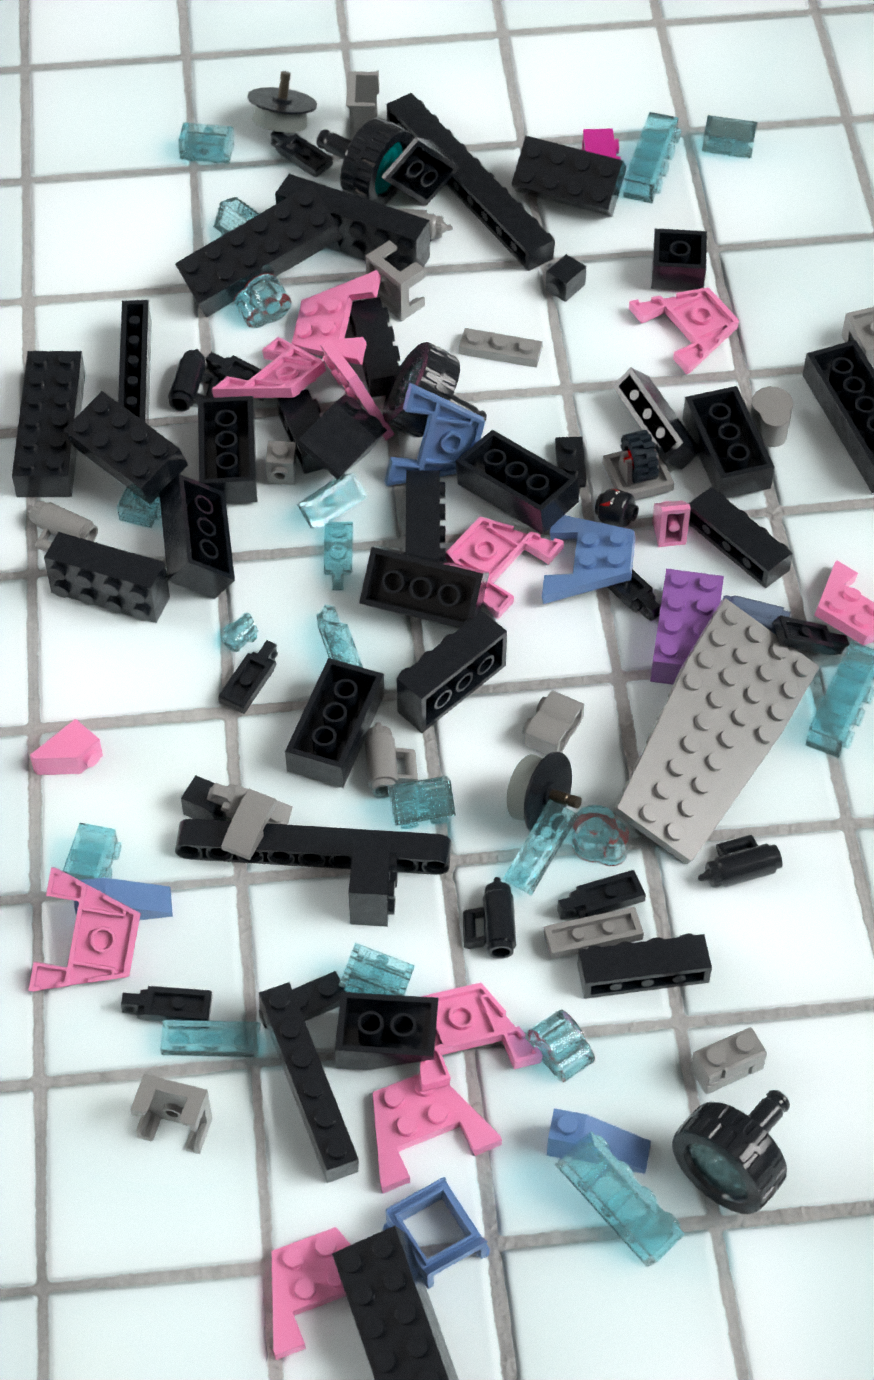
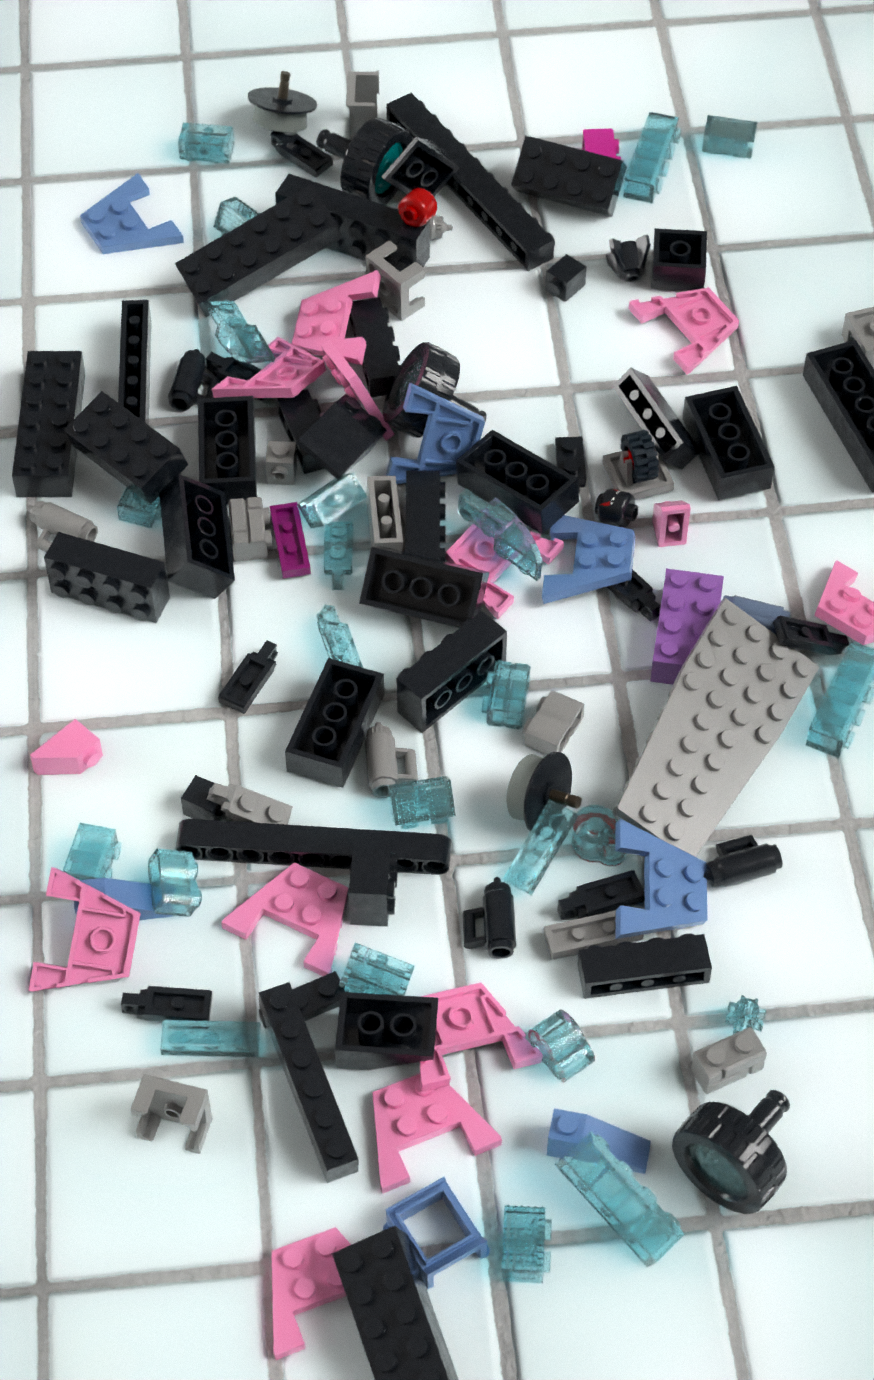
(119, 228): none -> medium blue wing
(174, 882): none -> clear light blue brick
(237, 336): none -> clear light blue slope
(239, 633): clear light blue piece -> none
(248, 528): none -> light grey brick
(248, 824): light grey slope -> none
(262, 301): clear light blue piece -> none
(290, 540): none -> magenta plate
(303, 903): none -> bright pink wing
(384, 512): none -> light grey brick
(417, 205): none -> red head
(500, 347): light grey plate -> none
(507, 694): none -> clear light blue brick
(510, 535): none -> clear light blue slope
(524, 1244): none -> clear light blue brick
(629, 257): none -> black brick
(671, 885): none -> medium blue wing
(739, 537): black brick -> none
(745, 1015): none -> clear light blue gear
(772, 414): light grey piece -> none

